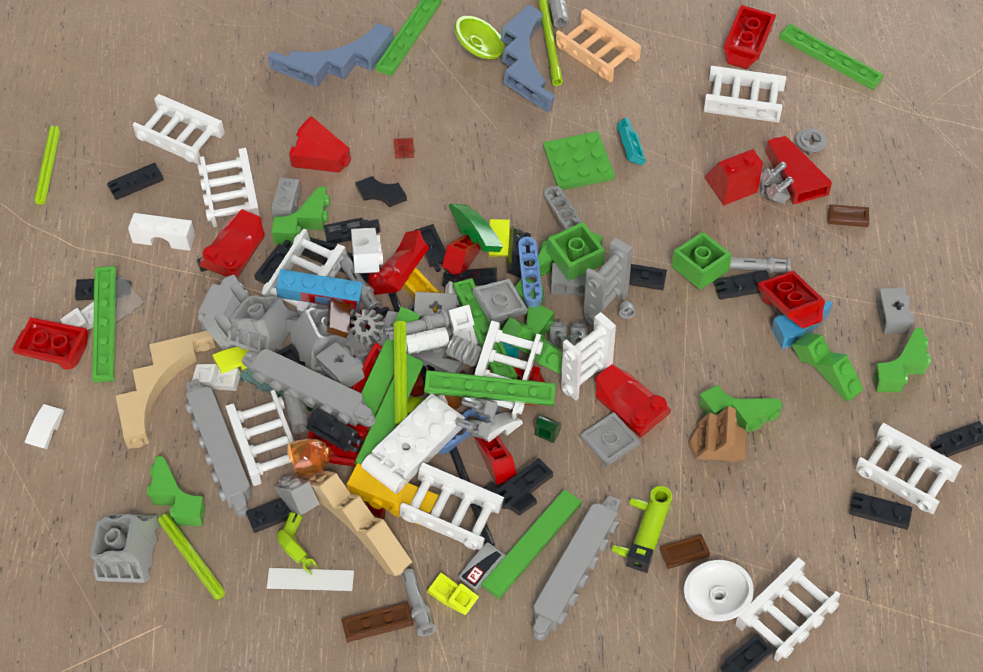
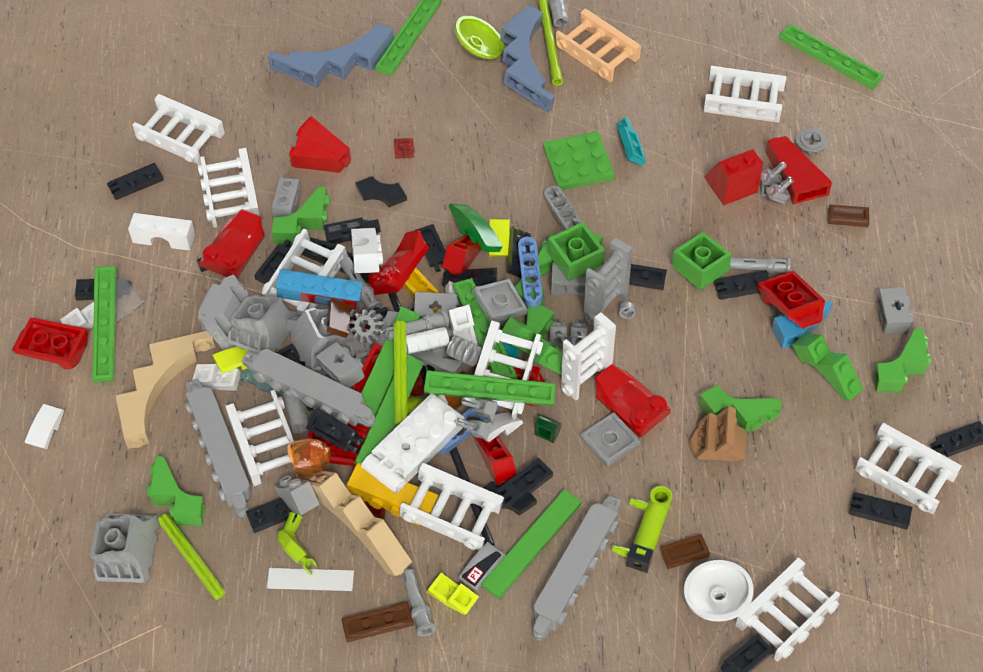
(47, 165): lime axle -> none
(748, 36): red slope -> none

